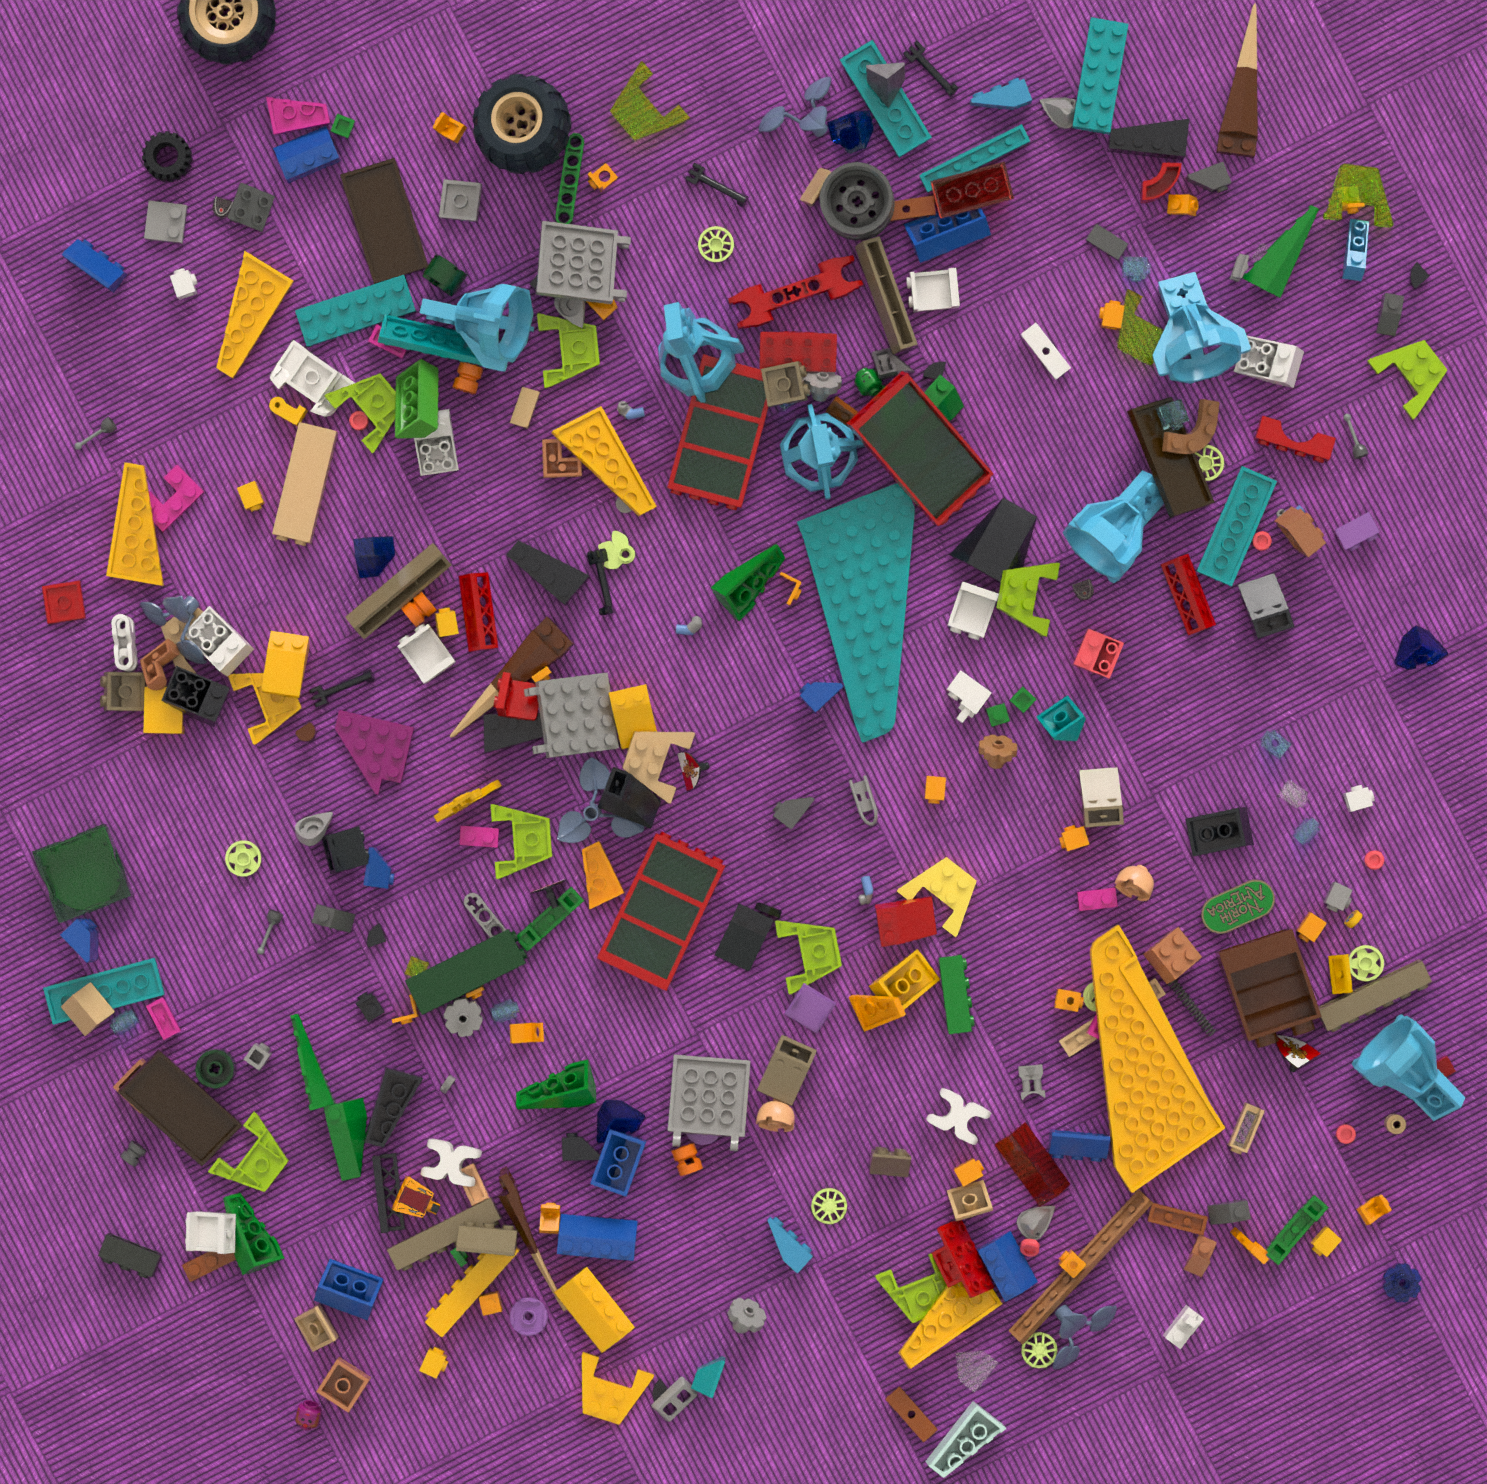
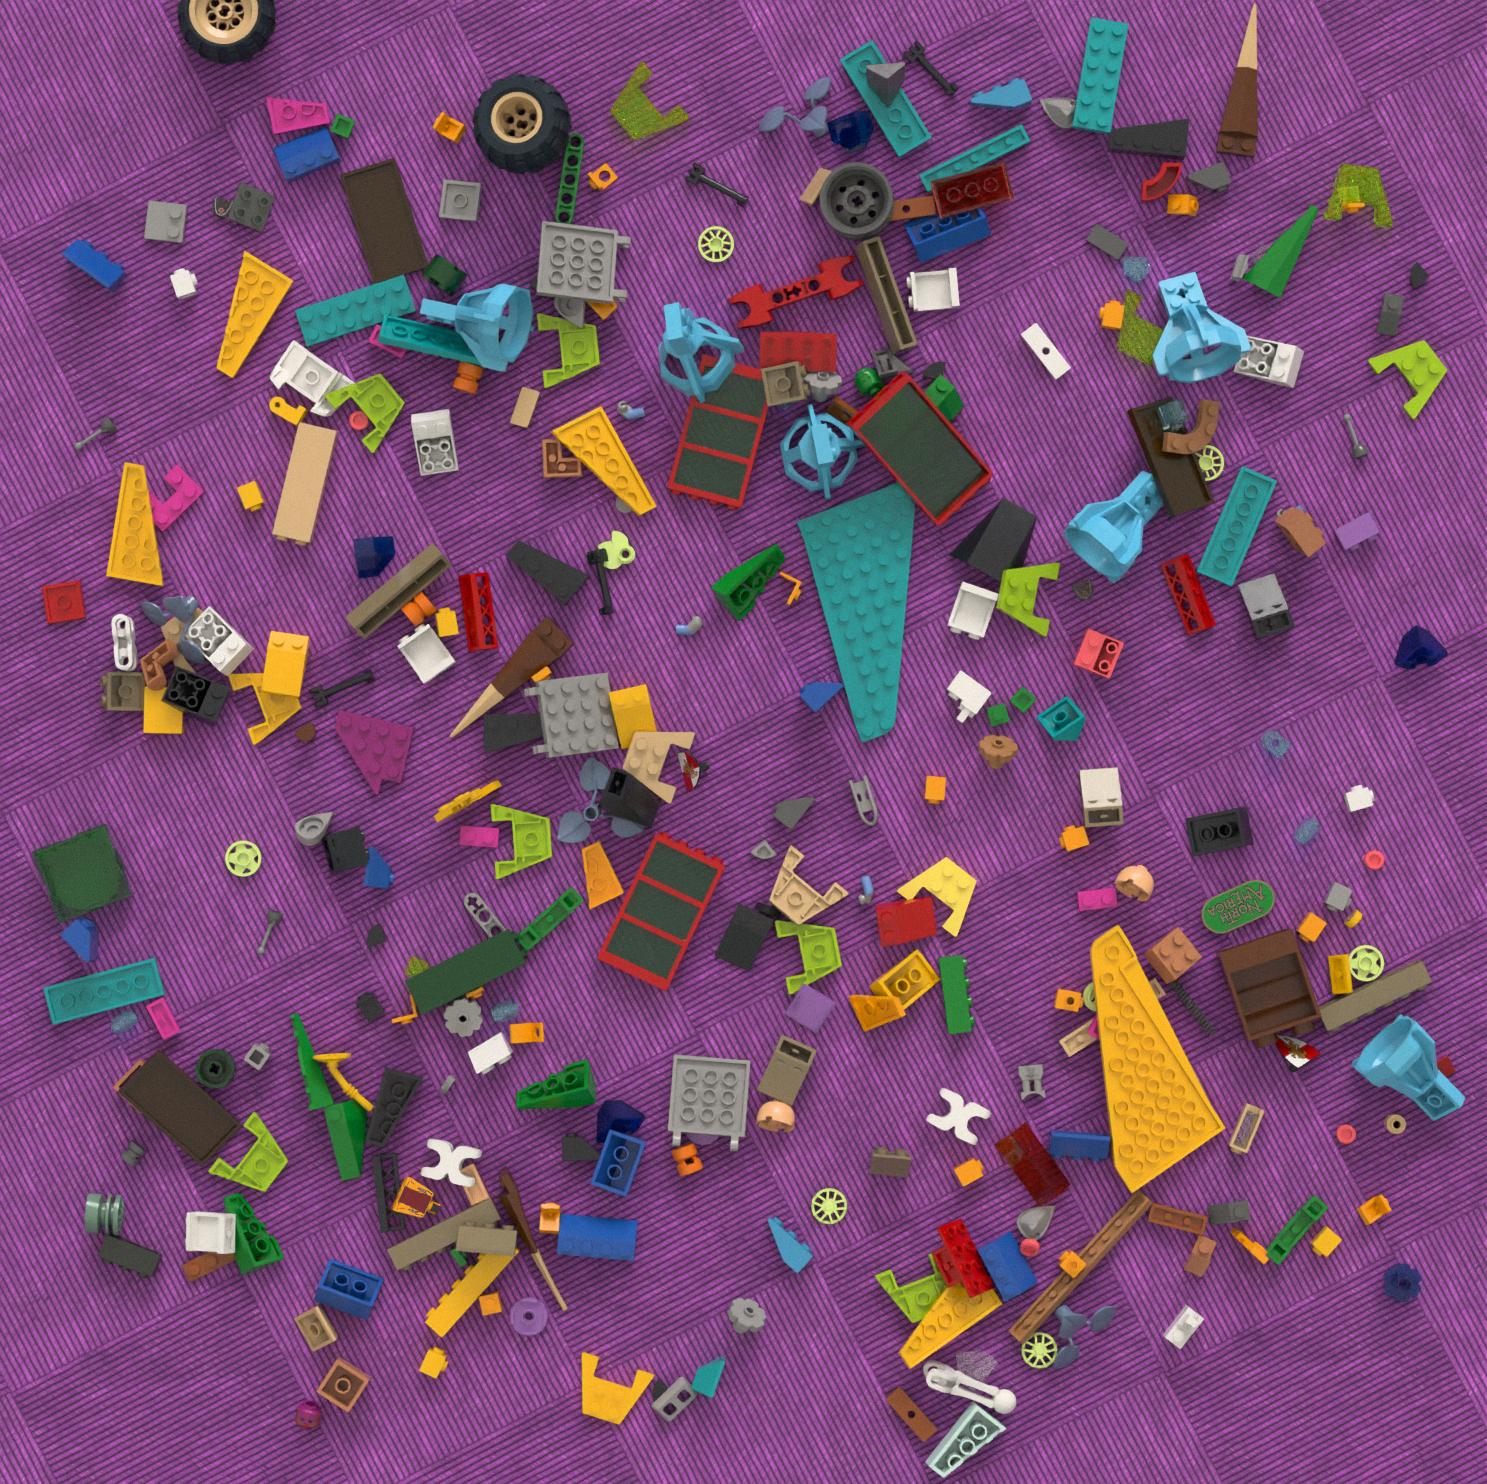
(87, 1009): tan slope -> none
(104, 1214): none -> sand green wheel
(159, 142): black tyre -> none
(332, 1062): none -> yellow dish
(333, 918): dark grey slope -> none
(416, 401): bright green slope -> none
(488, 1053): none -> white slope
(512, 701): red bracket -> none
(550, 893): black shield -> none
(594, 1309): yellow slope -> none
(763, 851): none -> light grey tile
(796, 897): none -> tan wing
(948, 1381): none -> white piece
(969, 1200): tan slope -> none
(1261, 541): coral tile -> none
(1270, 432): red arch -> none
(1293, 794): clear brick -> none
(1356, 250): dark azure slope -> none

